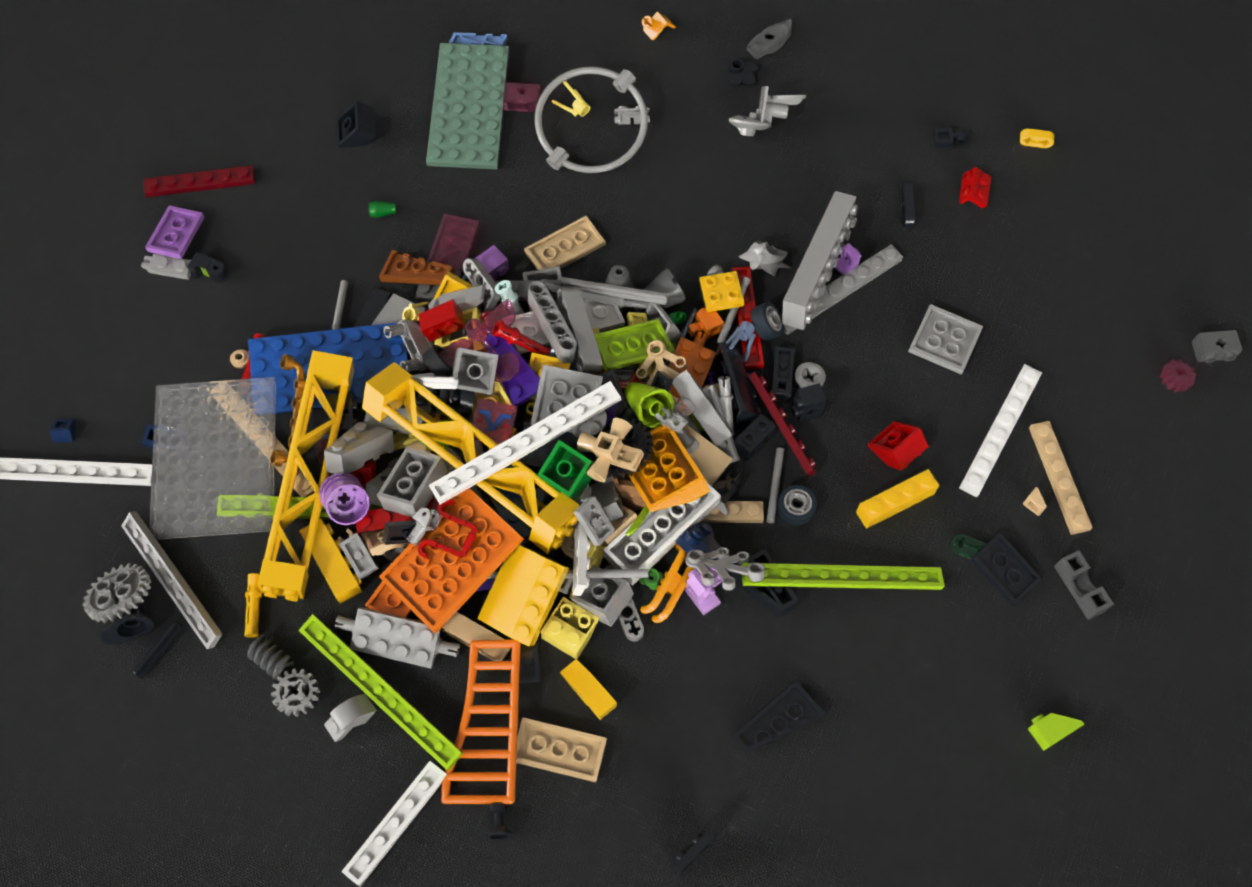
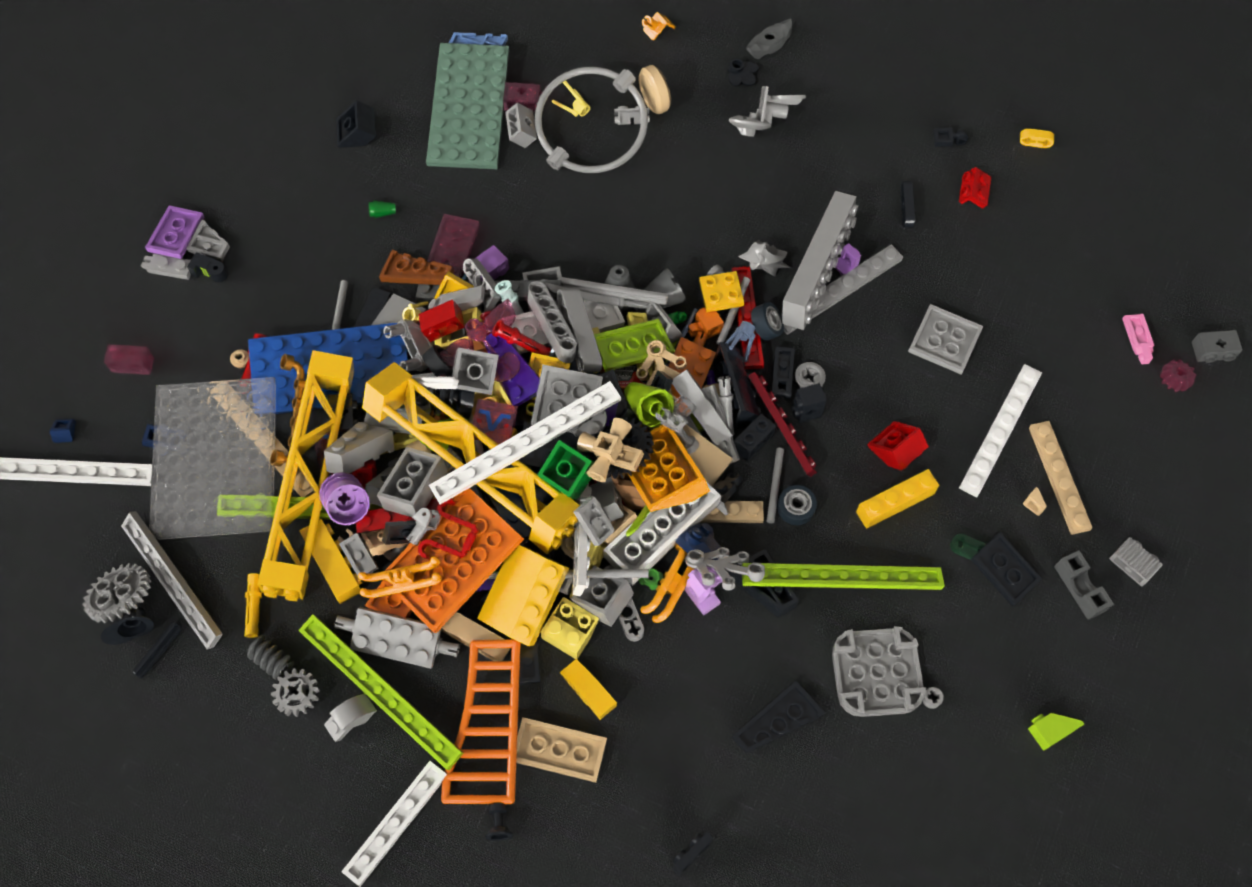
(128, 359): none -> clear pink brick
(199, 181): dark red plate -> none
(208, 243): none -> light grey wing
(401, 578): none -> light orange piece
(521, 125): none -> light grey brick
(565, 245): tan tile -> none
(654, 89): none -> tan piece
(878, 672): none -> light grey tile
(937, 693): none -> light grey bush
(1136, 561): none -> light grey brick
(1139, 337): none -> bright pink hinge

